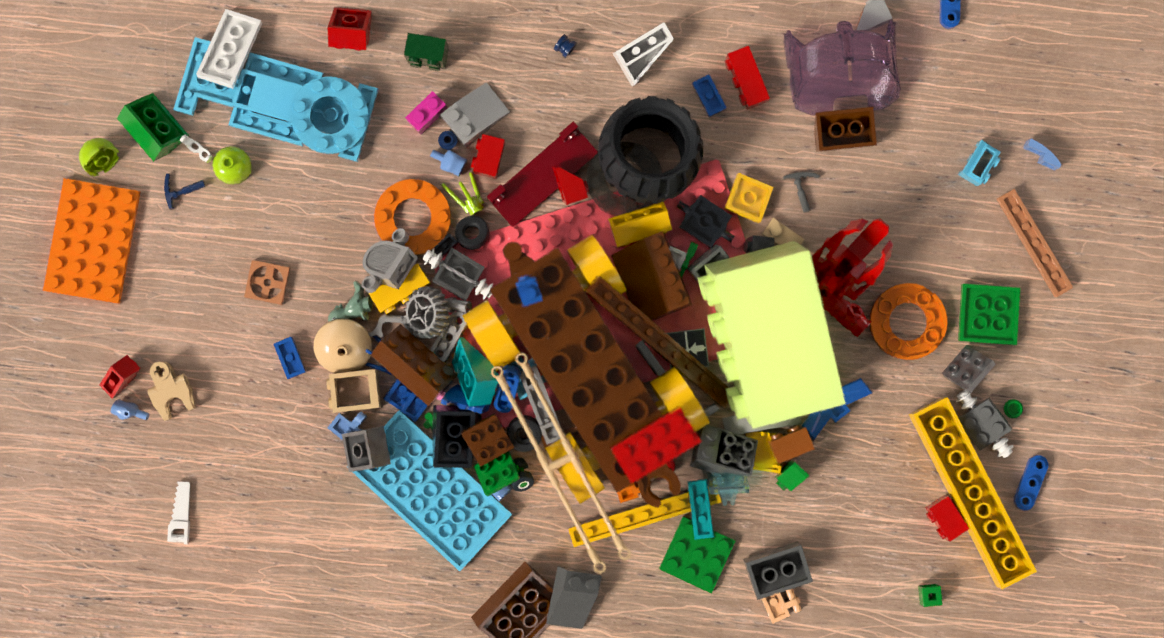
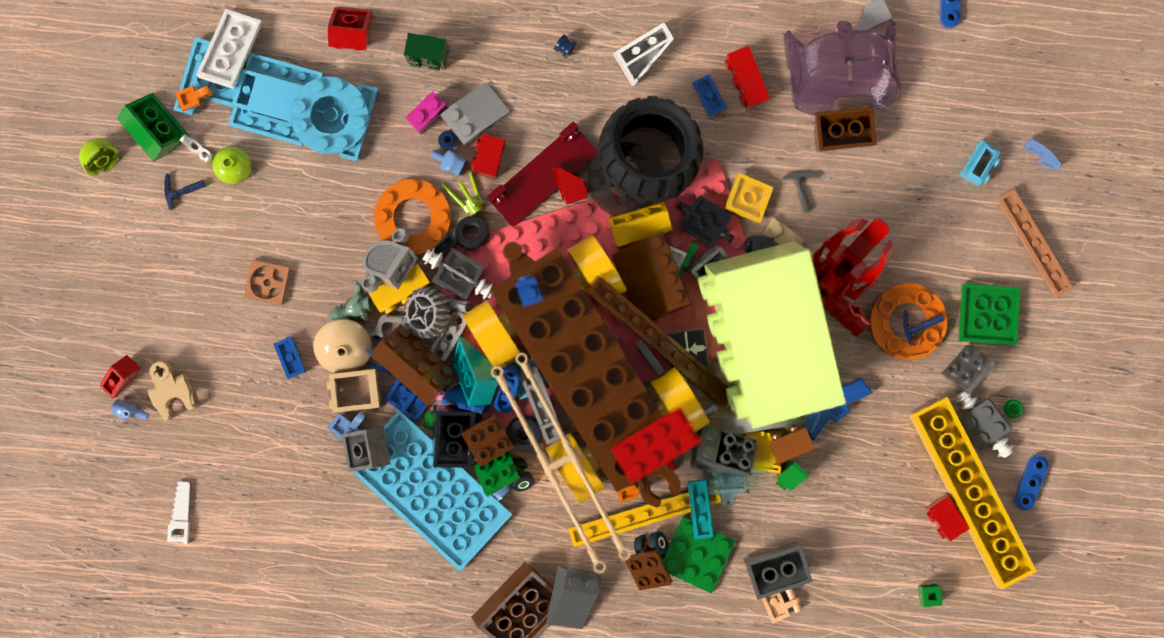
(91, 241): orange plate -> none
(190, 97): none -> orange plate
(647, 564): none -> reddish brown plate
(924, 325): none -> dark blue piece

